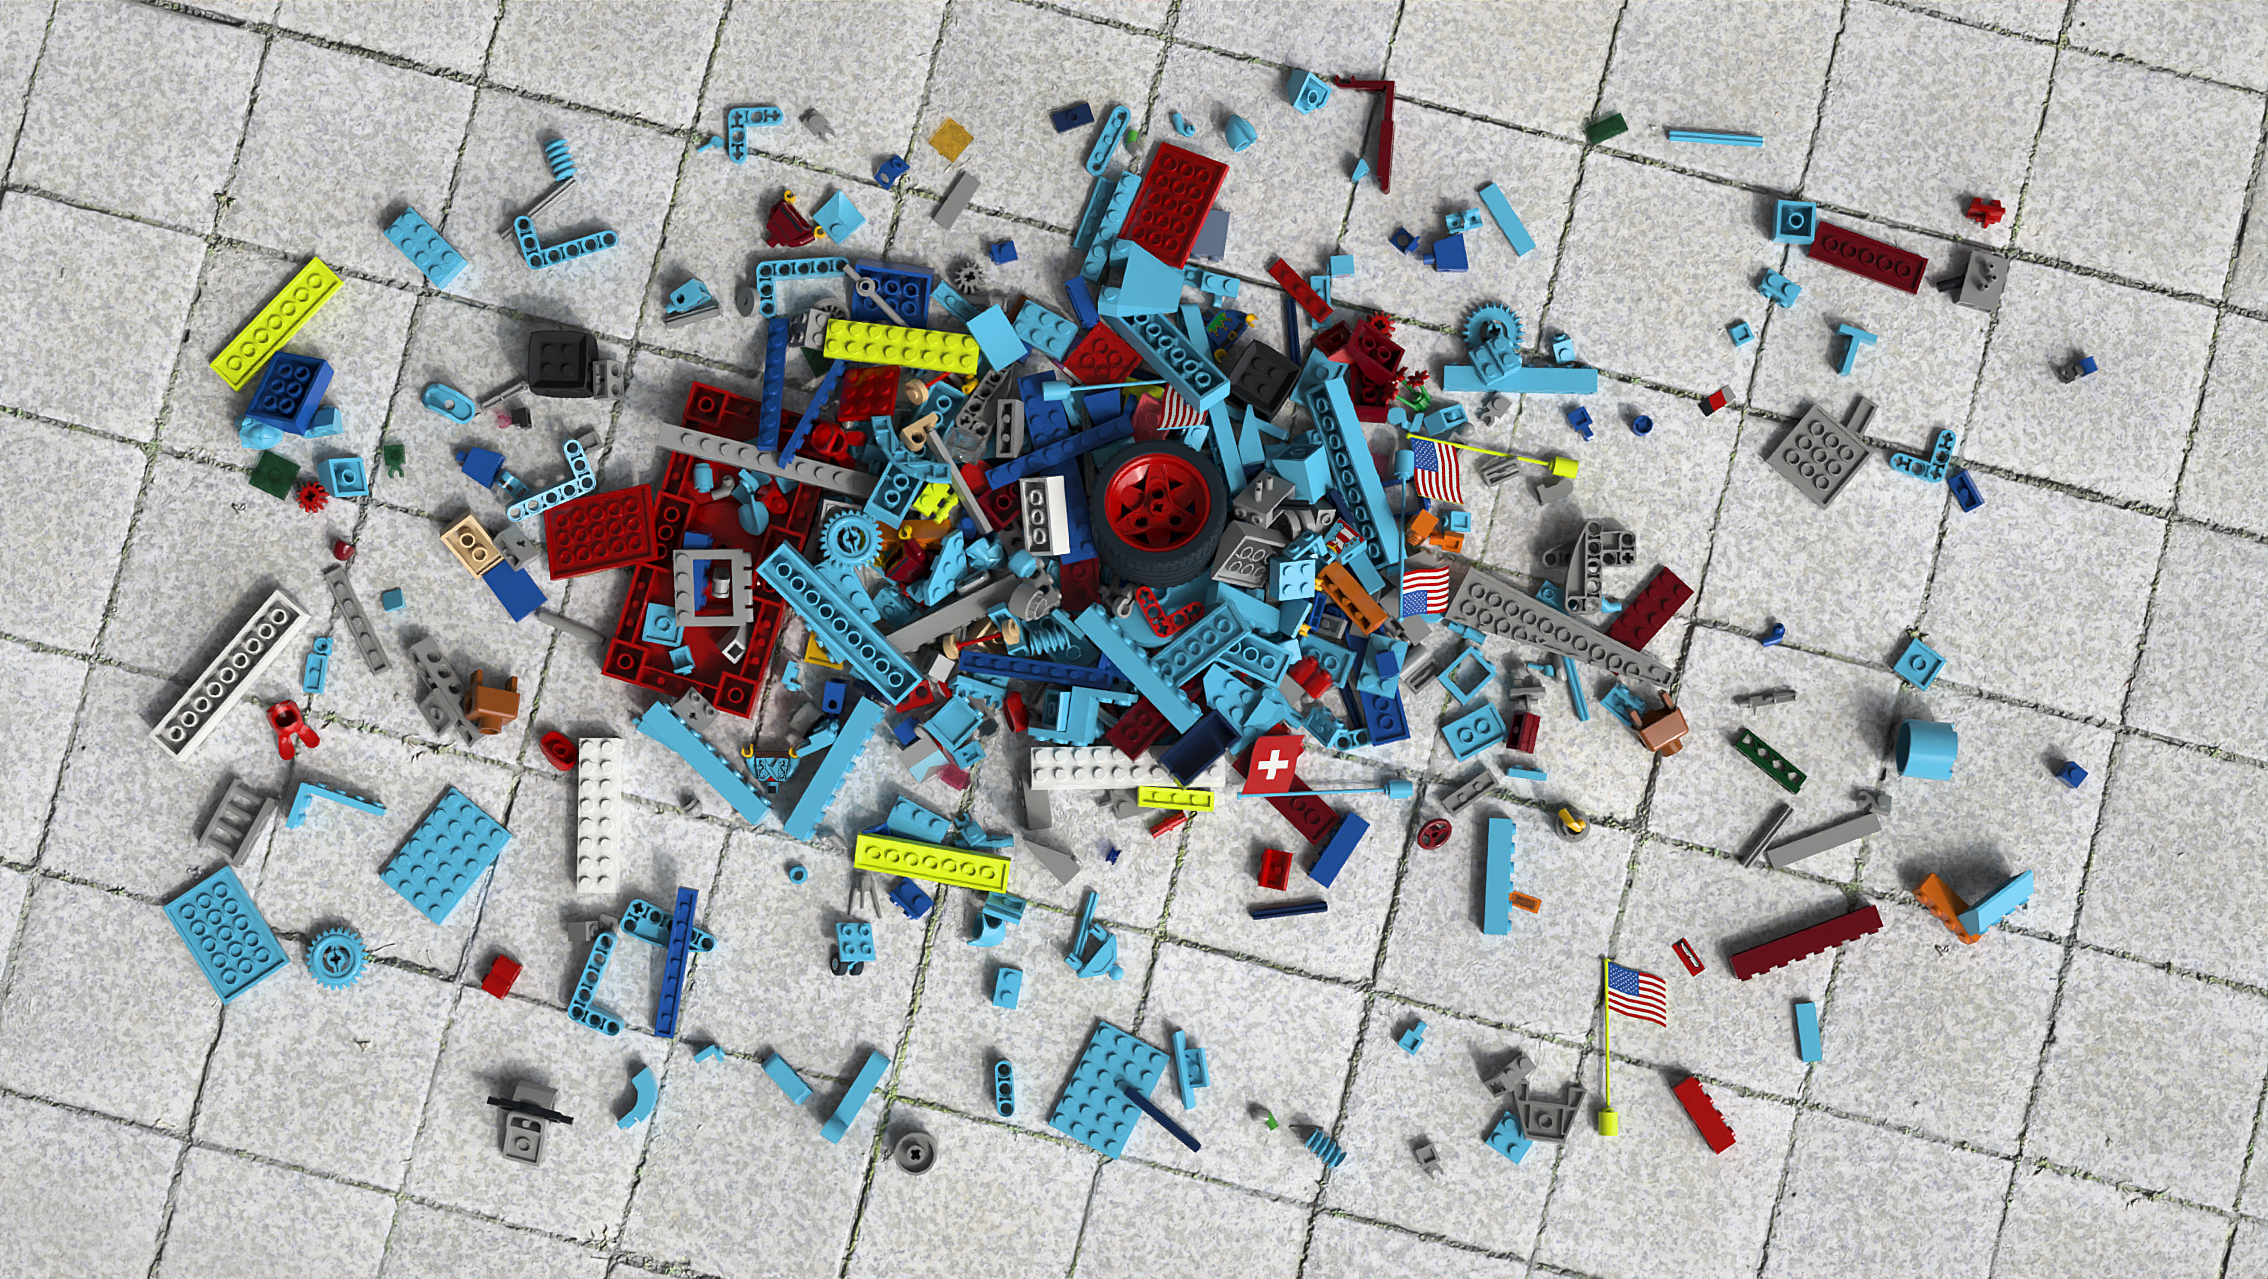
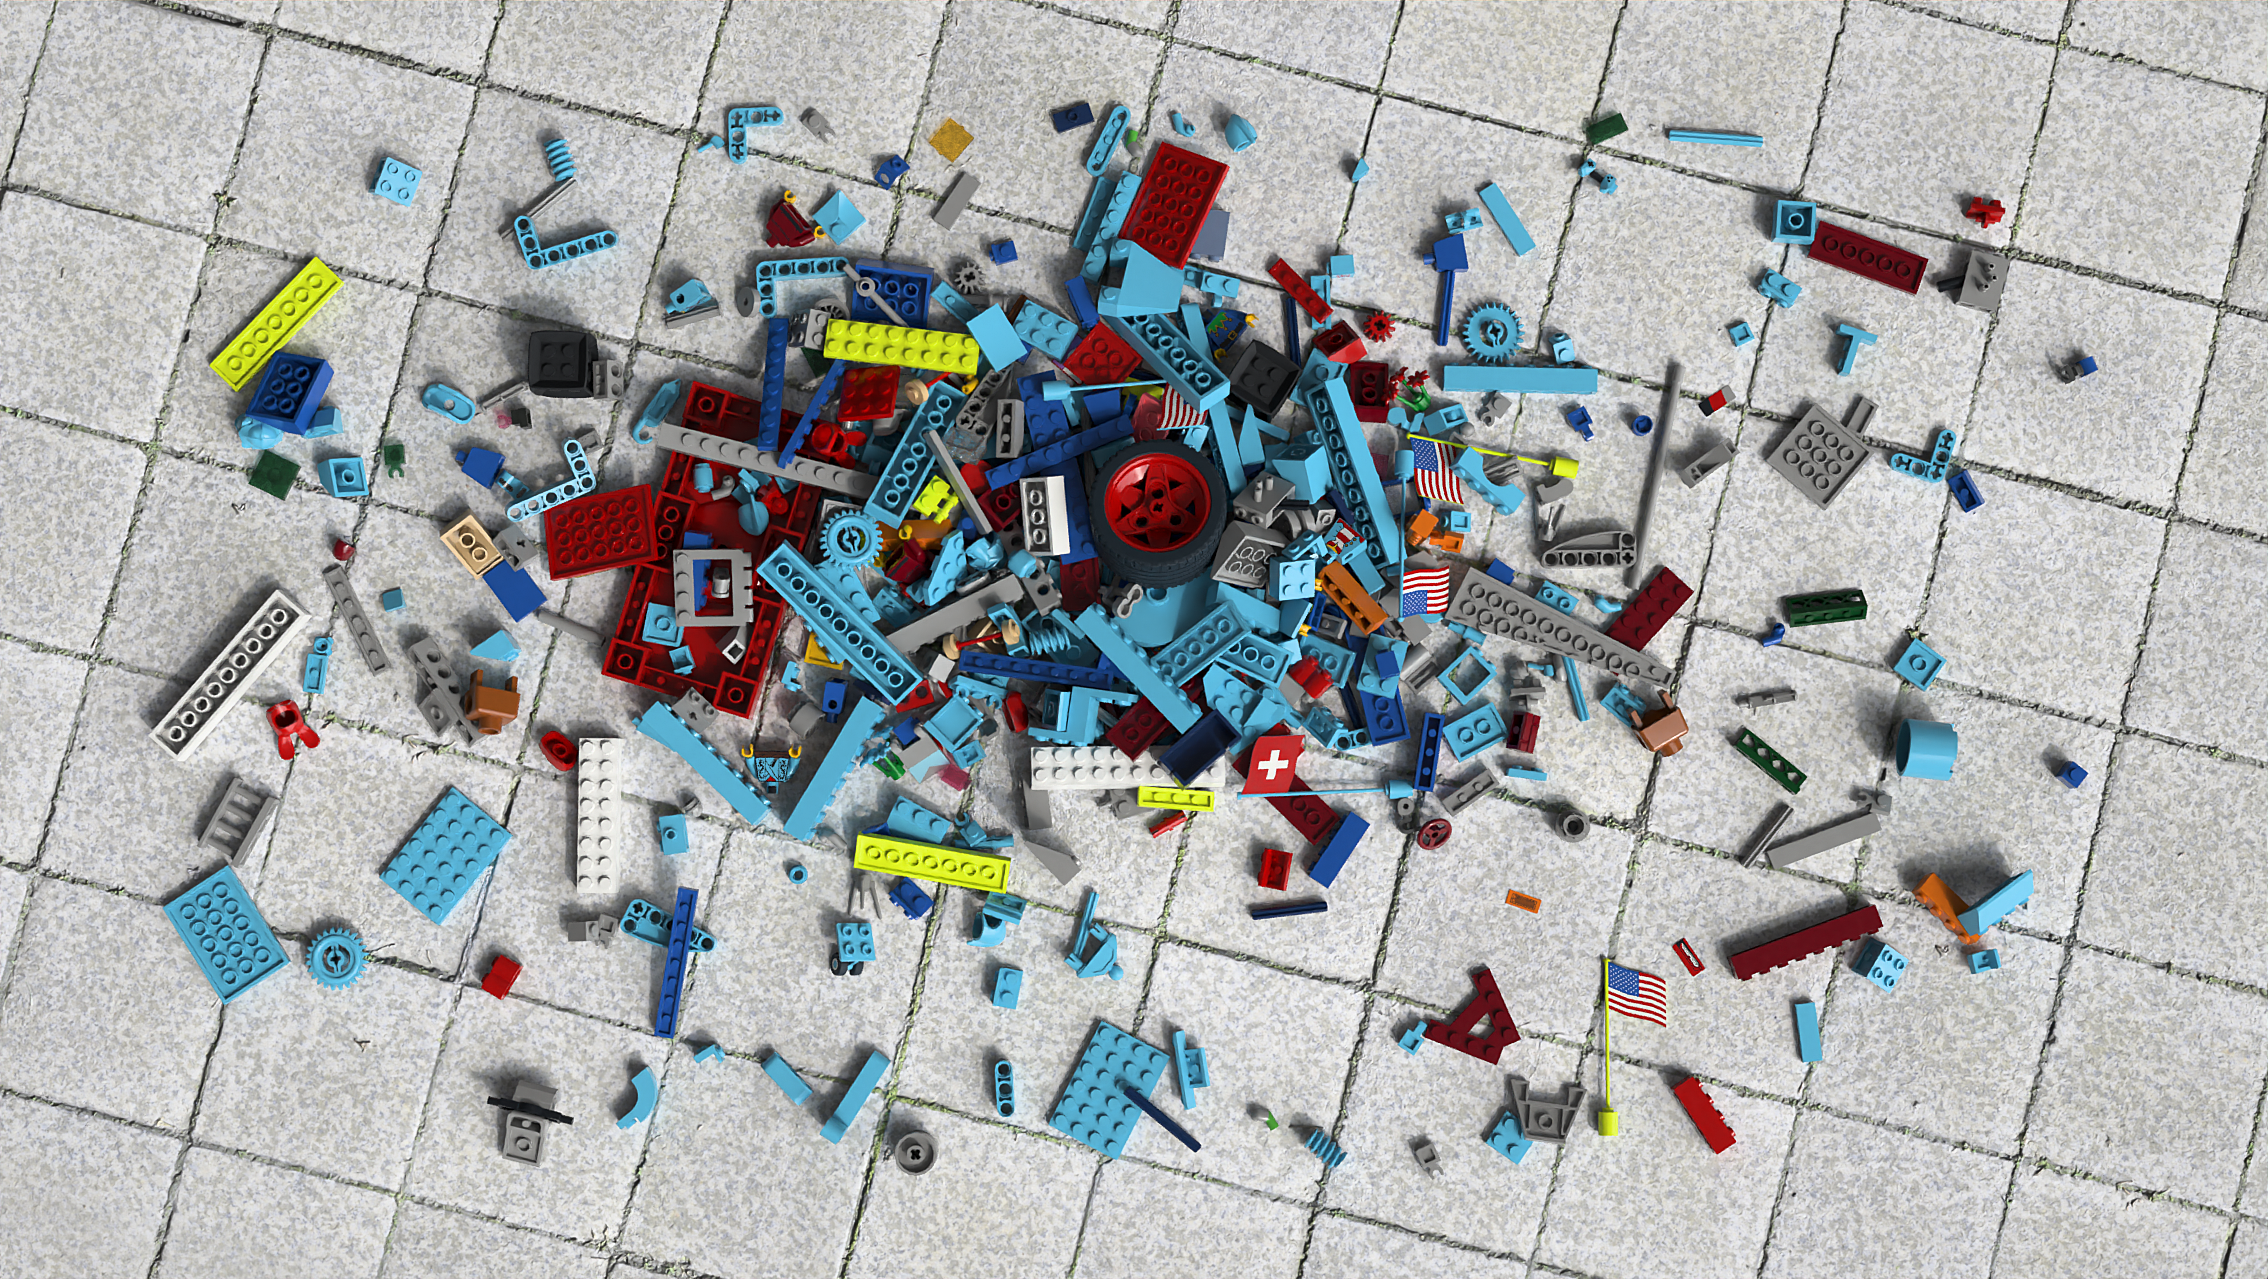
(304, 800): medium azure bracket -> none
(317, 501): red gear -> none
(395, 181): none -> medium azure bracket
(425, 248): medium azure brick -> none
(498, 647): none -> medium azure slope
(592, 986): medium azure beam -> none
(657, 409): none -> medium azure plate
(673, 834): none -> medium azure brick
(821, 737): medium azure plate -> none
(894, 768): none -> plant
(903, 458): medium azure tile -> none
(918, 430): tan plate -> none
(1027, 602): light grey piece -> none
(1112, 855): clear blue bush -> none
(1167, 621): red beam -> none
(1307, 91): medium azure slope -> none
(1374, 353): dark red slope -> none
(1387, 130): dark red hinge -> none
(1404, 808): none -> leg
(1412, 243): blue bracket -> none
(1428, 752): none -> blue brick
(1446, 305): none -> blue axle
(1469, 467): none -> medium azure arch
(1489, 1002): none -> dark red plate
(1495, 359): medium azure plate -> none
(1498, 876): medium azure brick -> none
(1500, 572): none -> blue brick
(1510, 1075): light grey bracket -> none
(1547, 531): none -> light grey plant
(1570, 822): yellow arm -> none
(1578, 574): light grey beam -> none
(1607, 183): none -> medium azure piece
(1676, 382): none -> light grey piece
(1709, 463): none -> light grey arch
(1826, 612): none -> dark green fence
(1880, 964): none -> medium azure bracket
(1983, 961): none -> medium azure bracket

